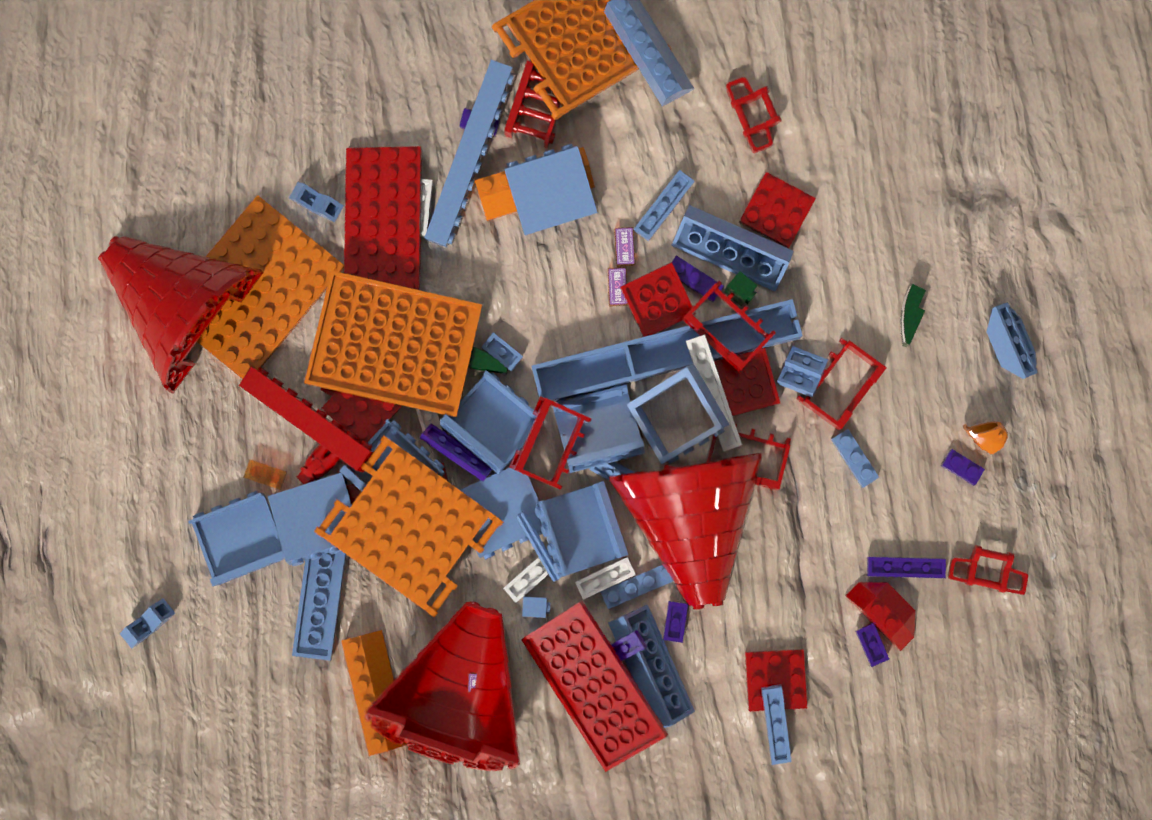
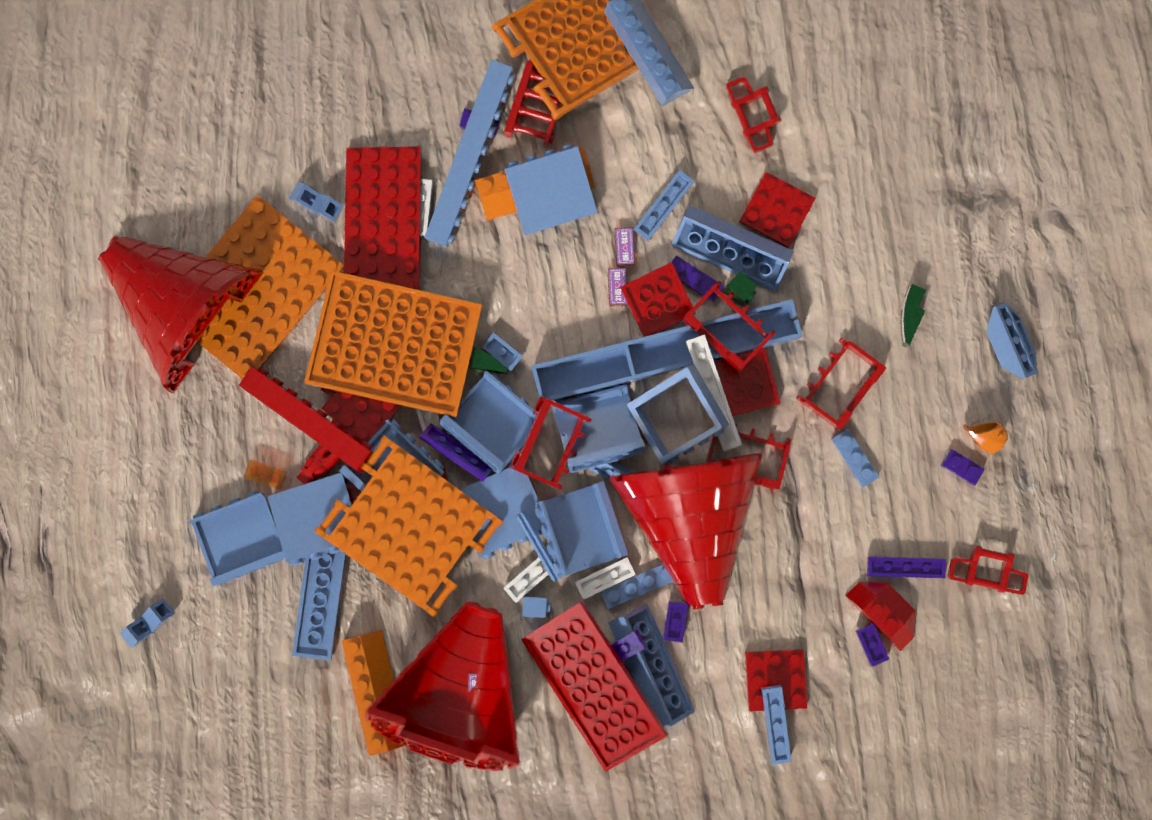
(802, 371): medium blue slope -> none

